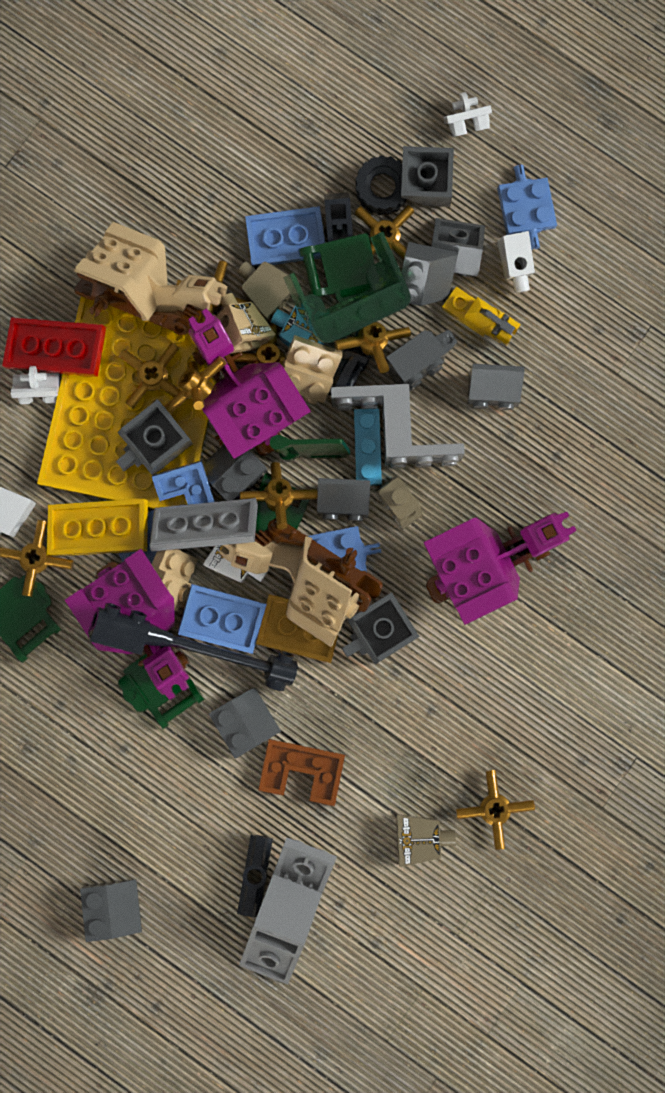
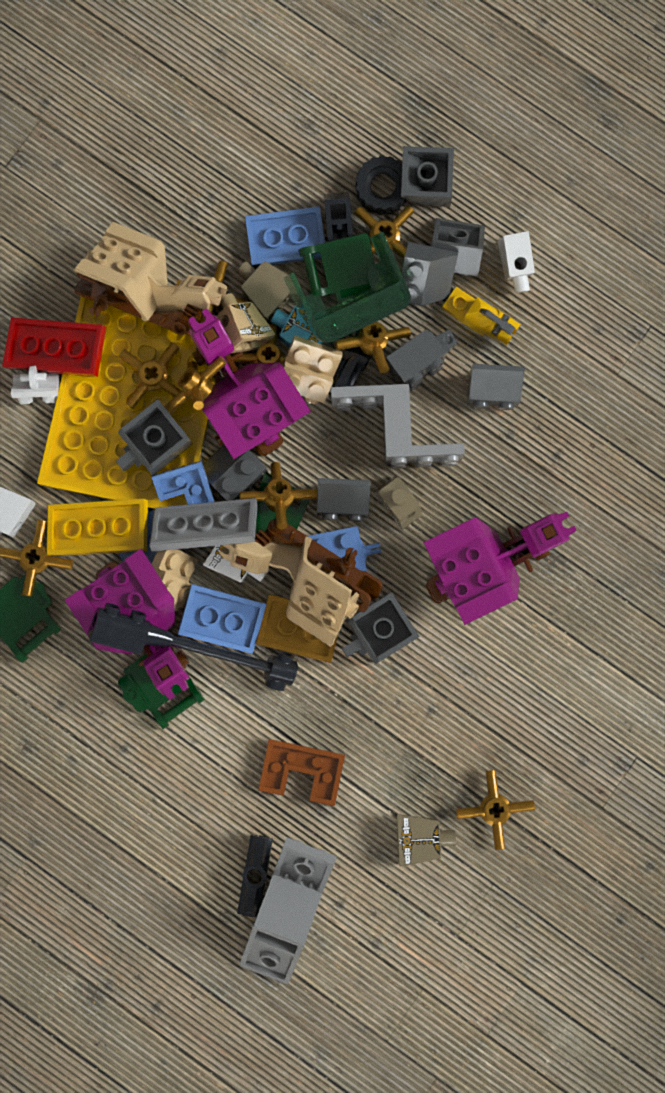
(110, 910): dark grey slope -> none
(244, 722): dark grey slope -> none
(311, 448): dark green piece -> none
(368, 445): medium azure plate -> none
(479, 115): white hips -> none
(527, 206): medium blue plate -> none

